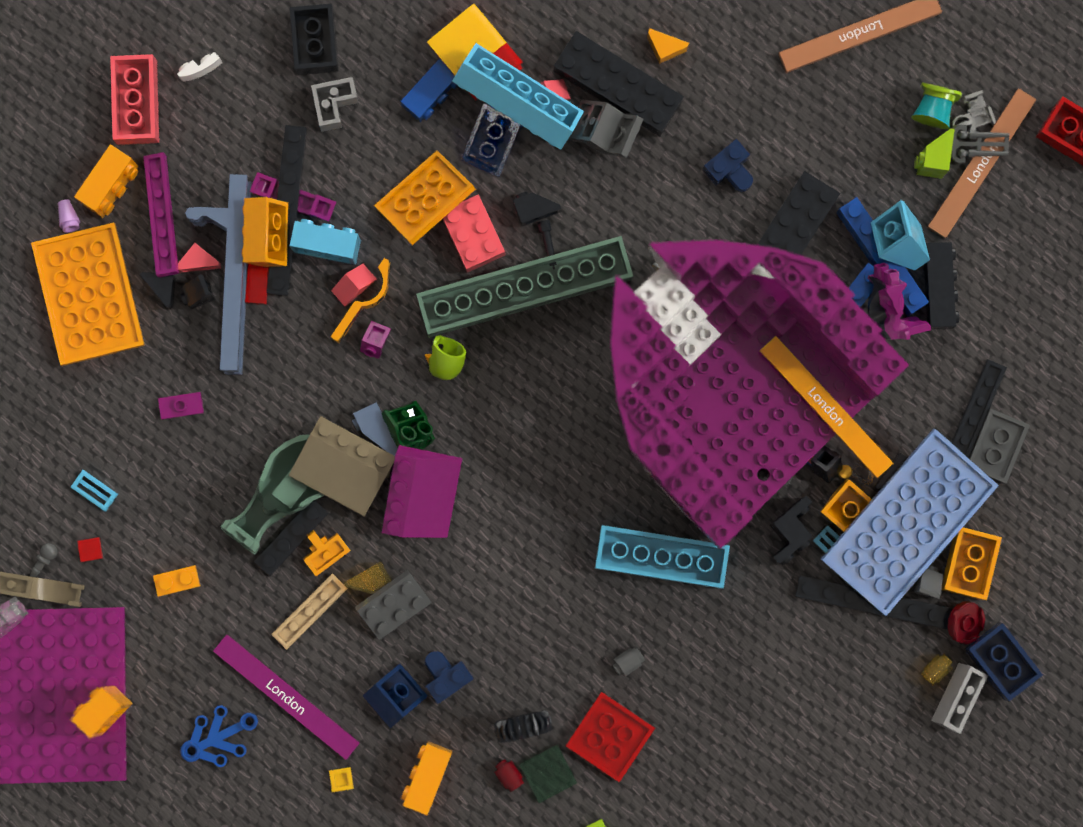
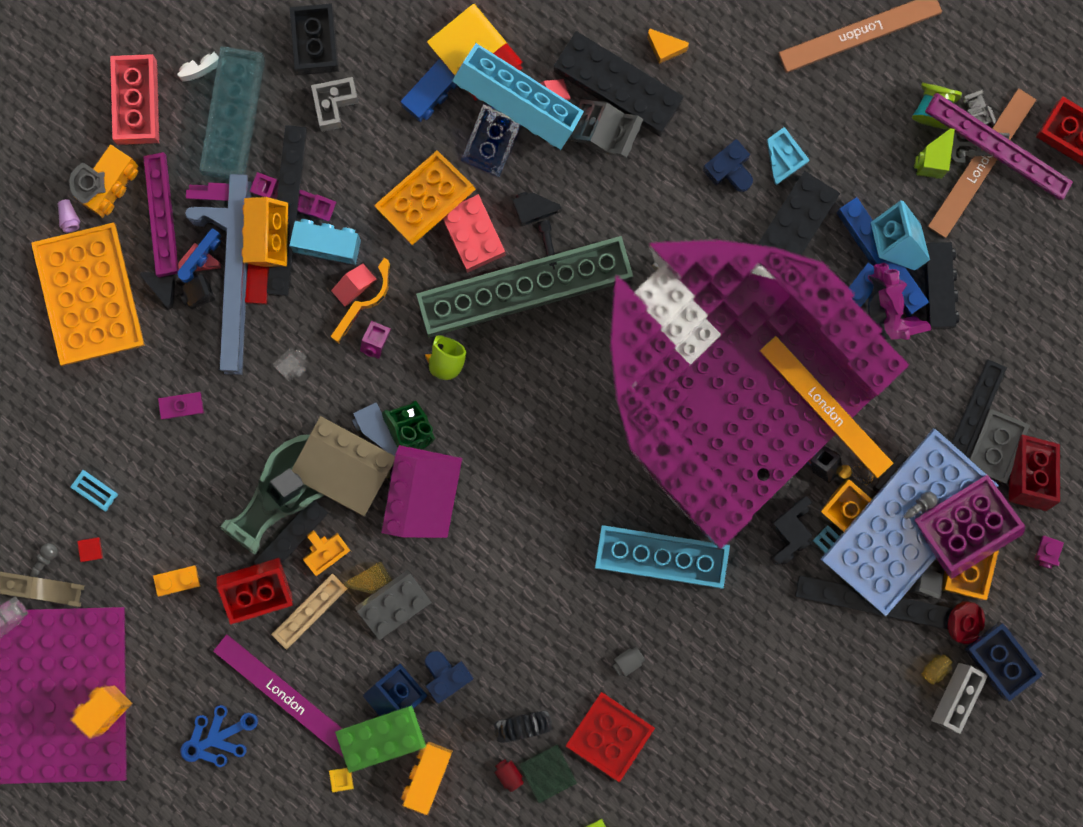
(86, 183): none -> dark grey animal
(199, 256): none -> blue plate
(213, 191): none -> magenta slope
(232, 113): none -> clear light blue brick
(254, 591): none -> red brick
(285, 487): none -> brick
(291, 364): none -> clear brick
(380, 739): none -> bright green plate
(784, 155): none -> medium azure wing
(927, 501): none -> dark grey bar
(970, 526): none -> magenta slope
(998, 146): none -> magenta tile
(1035, 474): none -> dark red slope
(1049, 552): none -> magenta bracket

